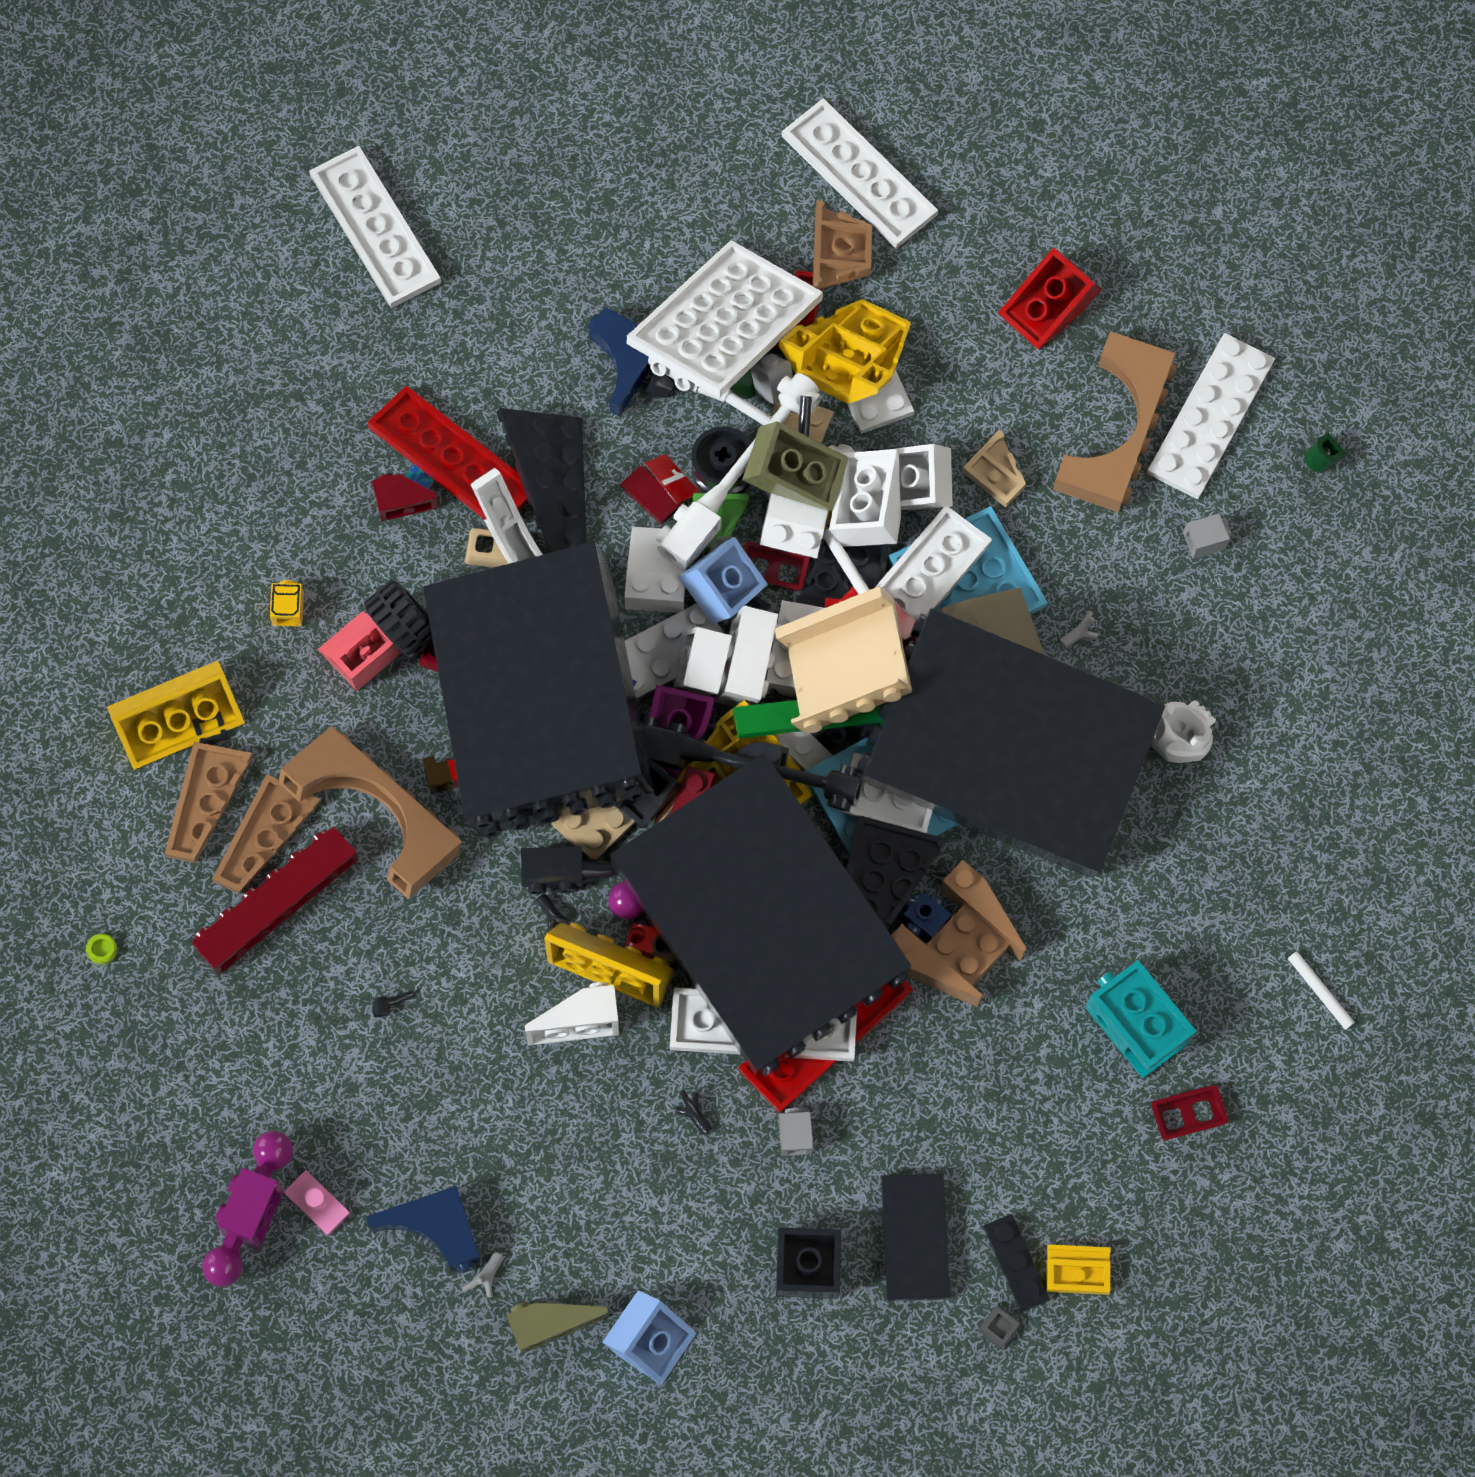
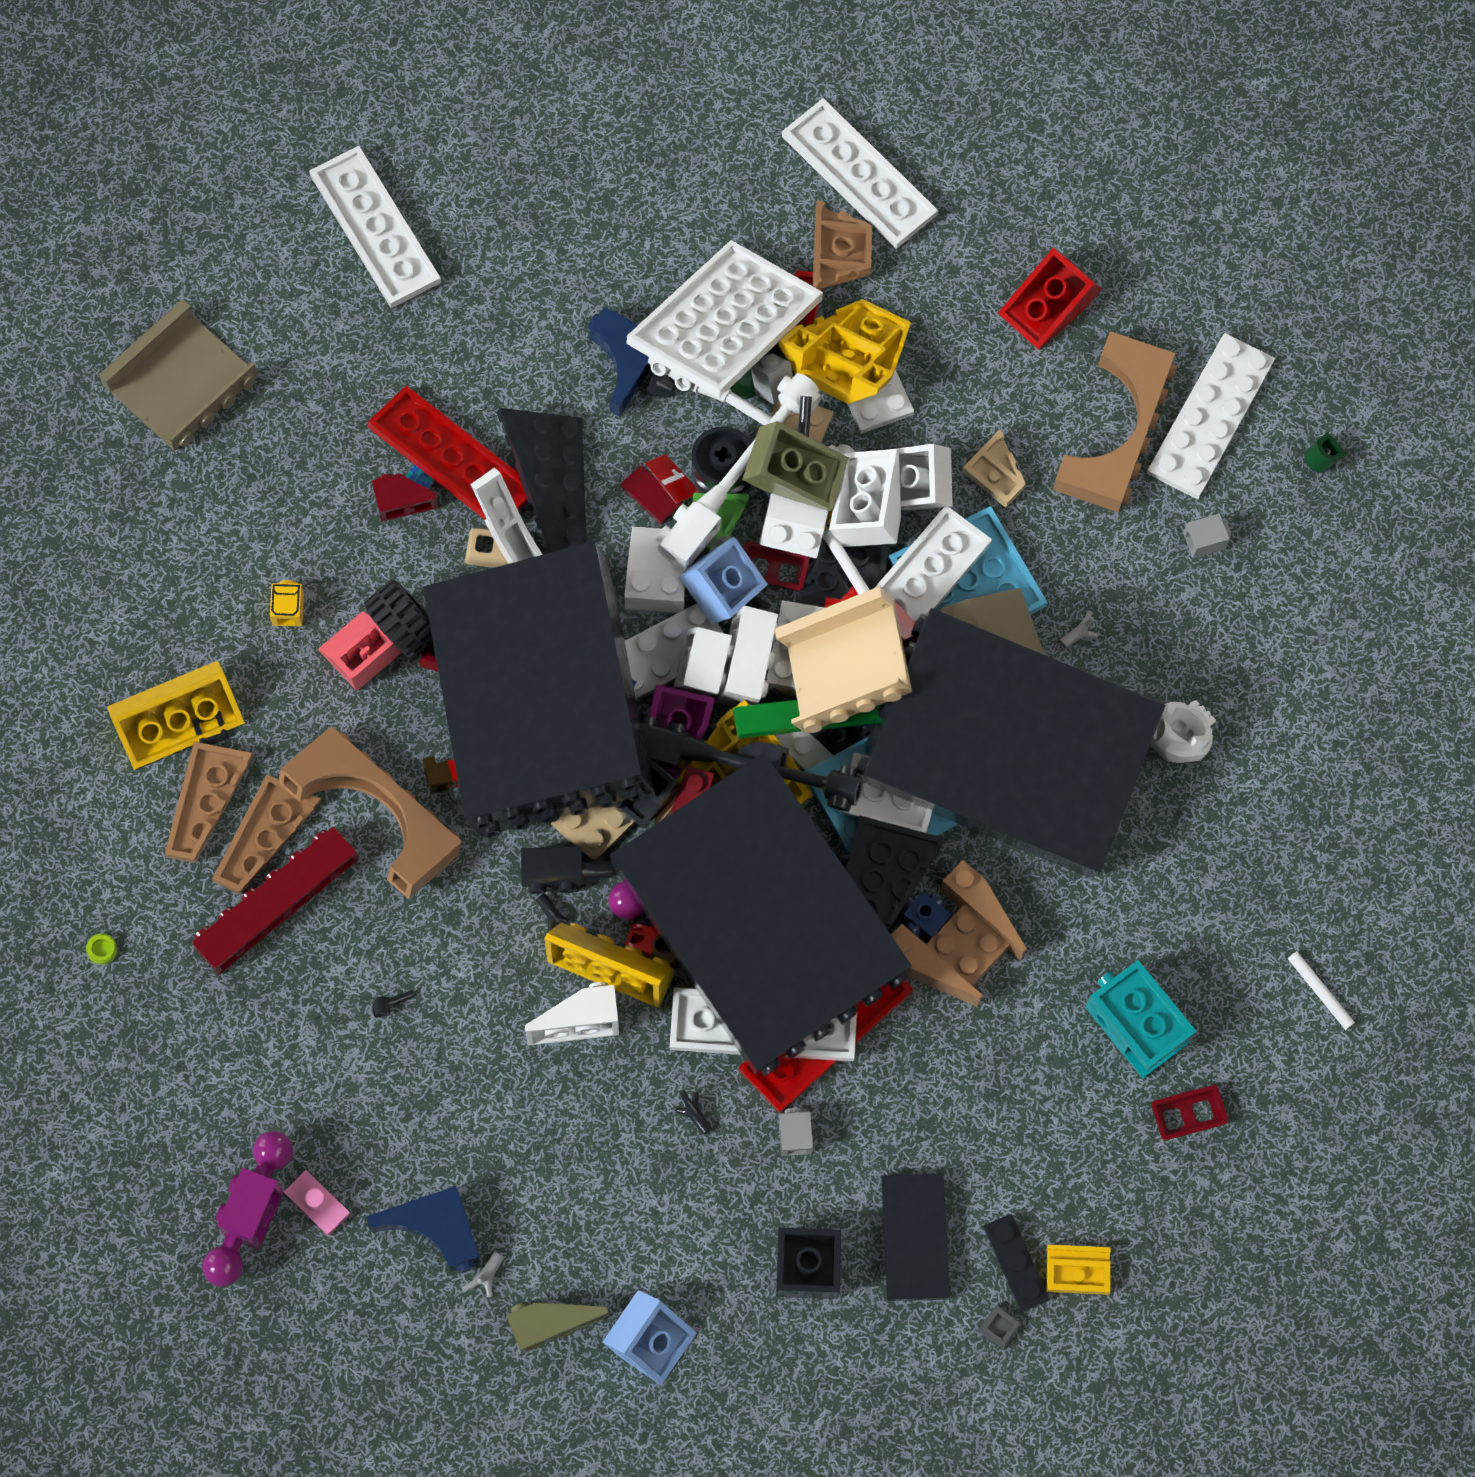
(177, 376): none -> dark tan panel

